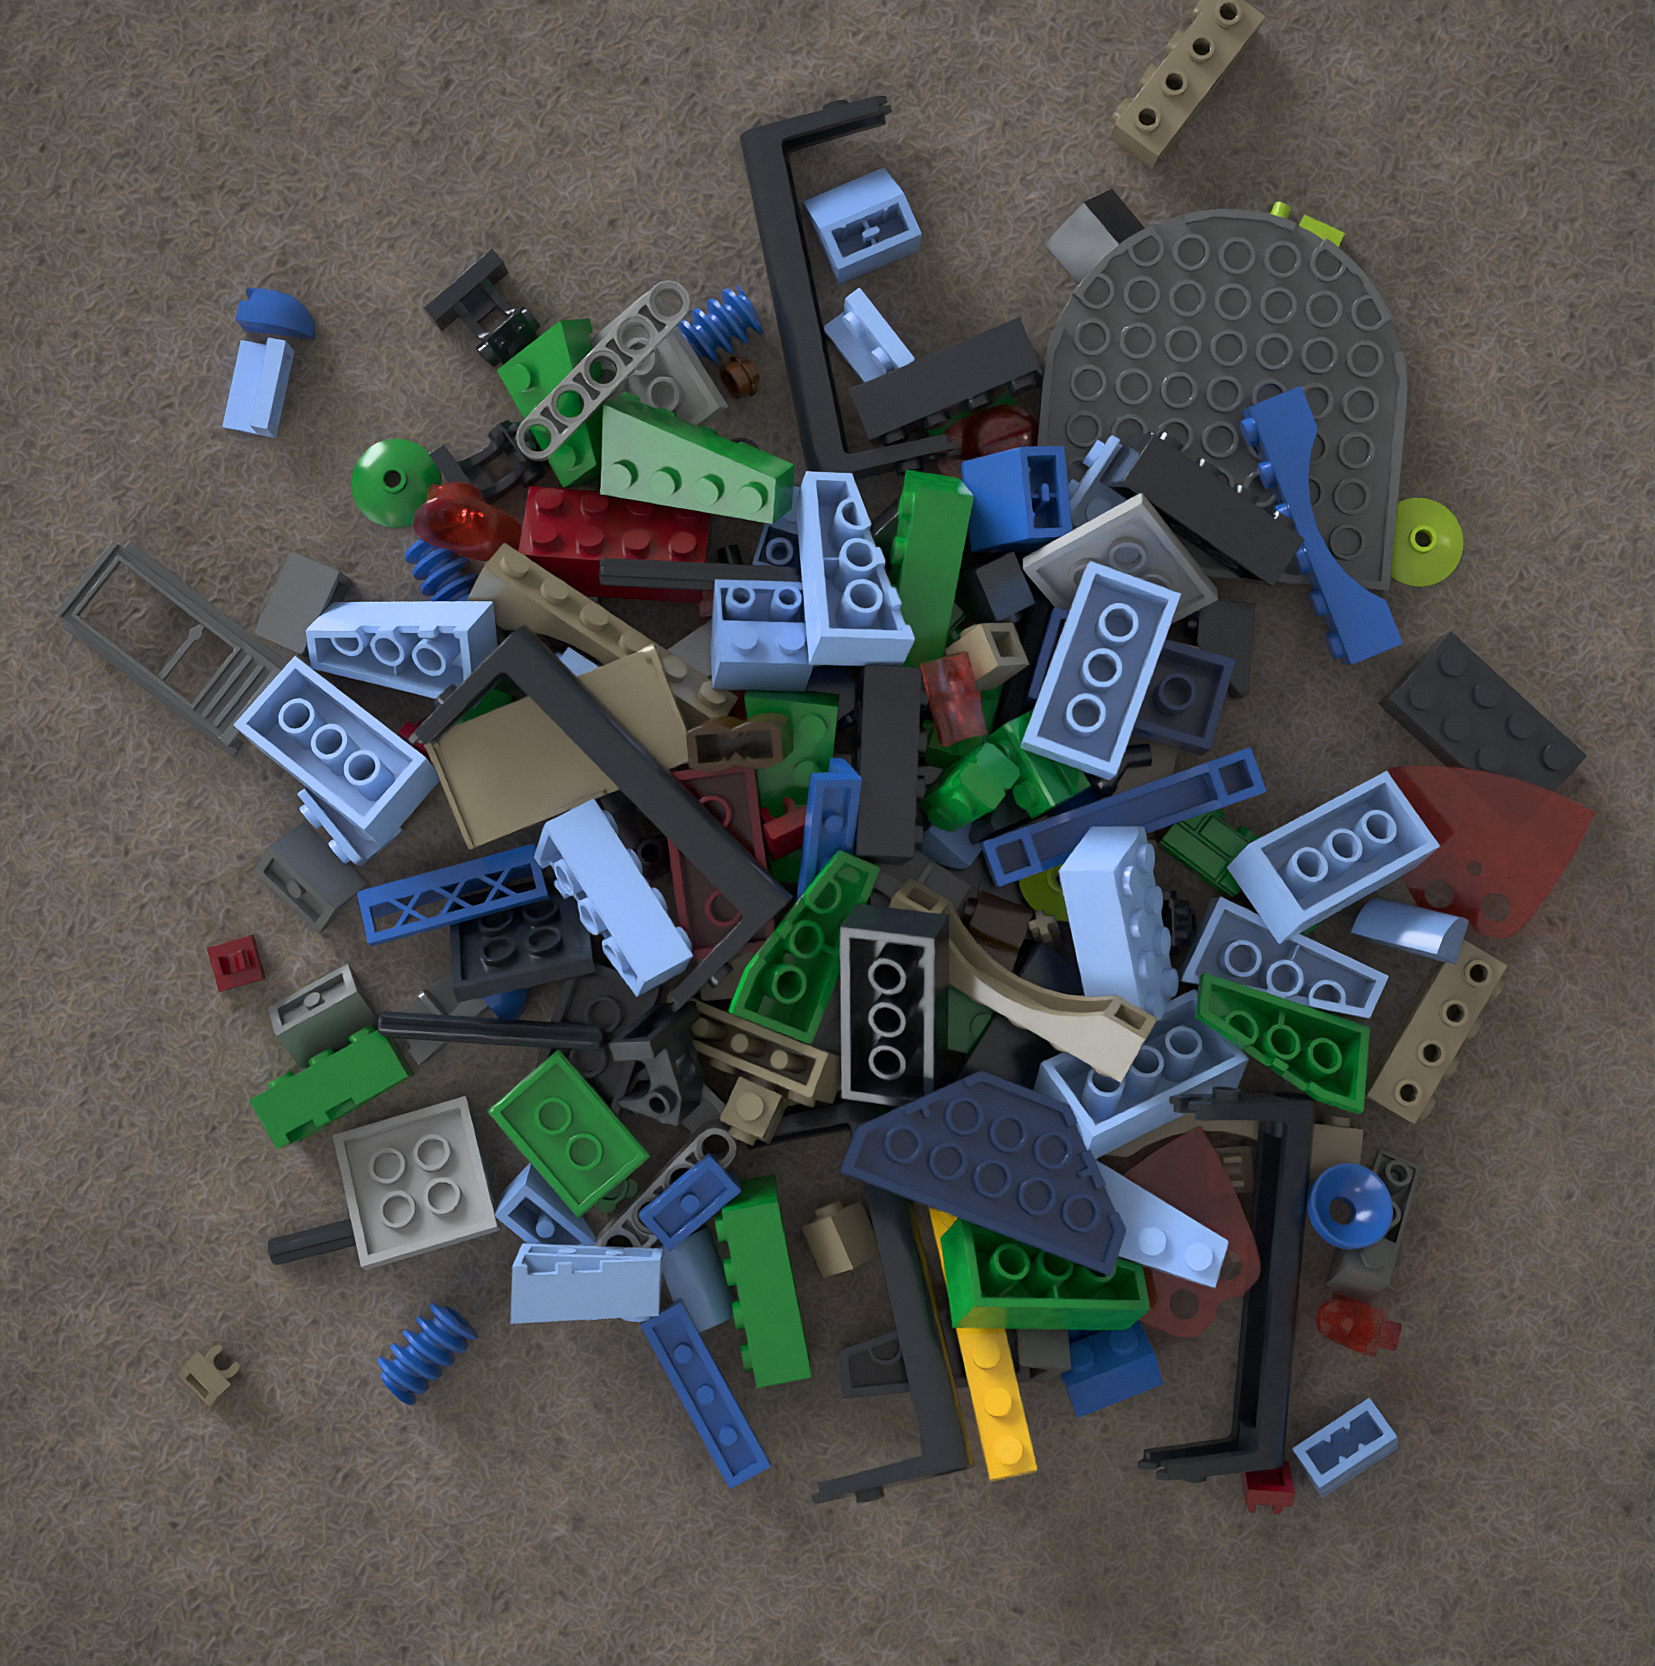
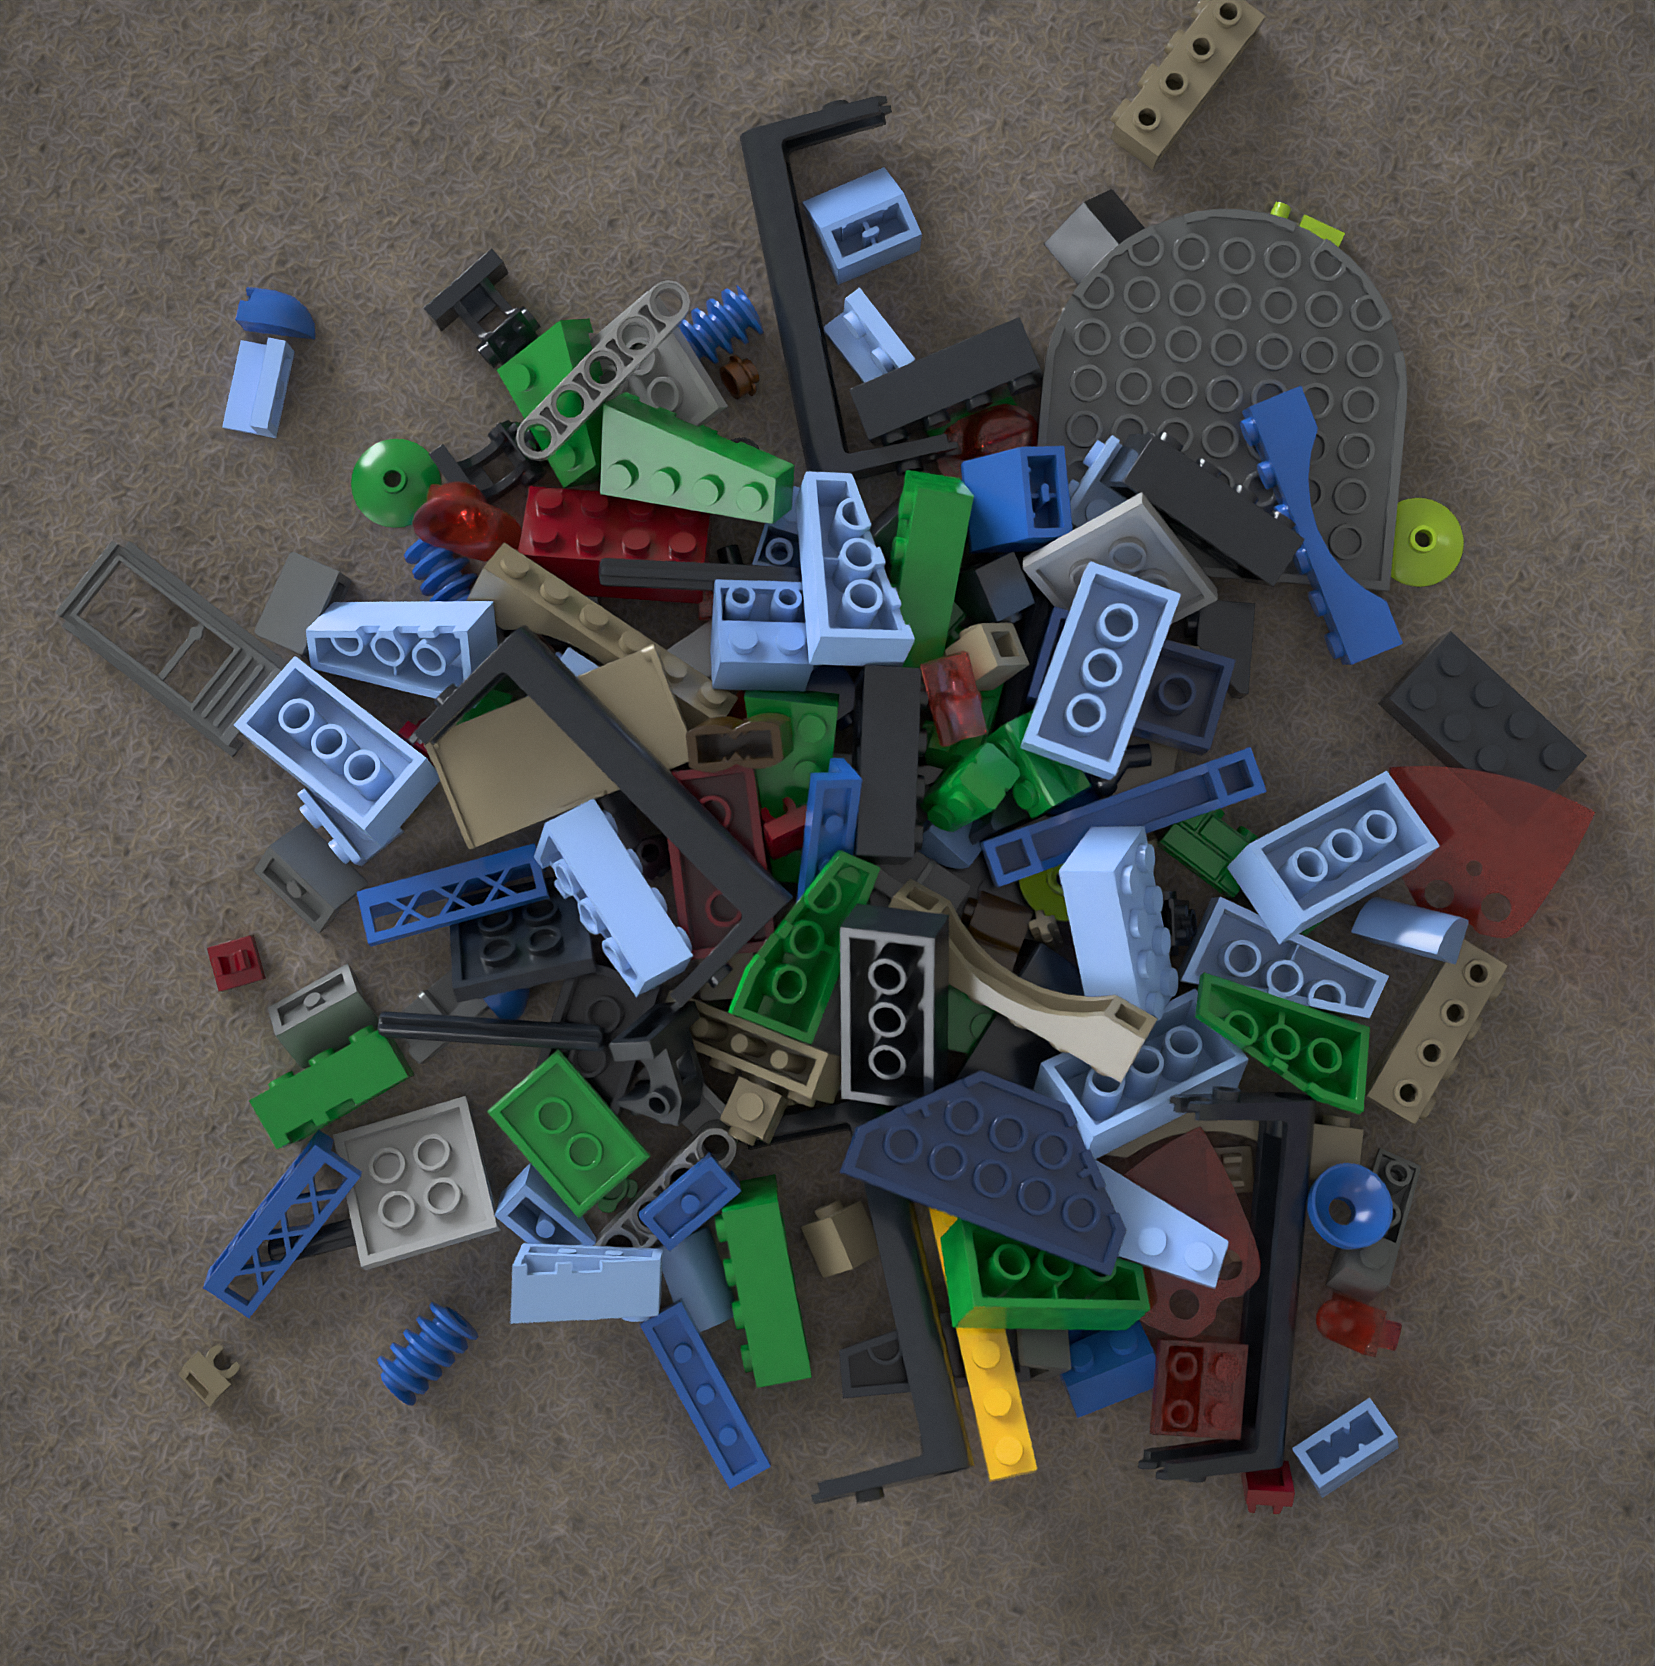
(266, 1216): none -> blue fence
(1199, 1387): none -> clear red slope

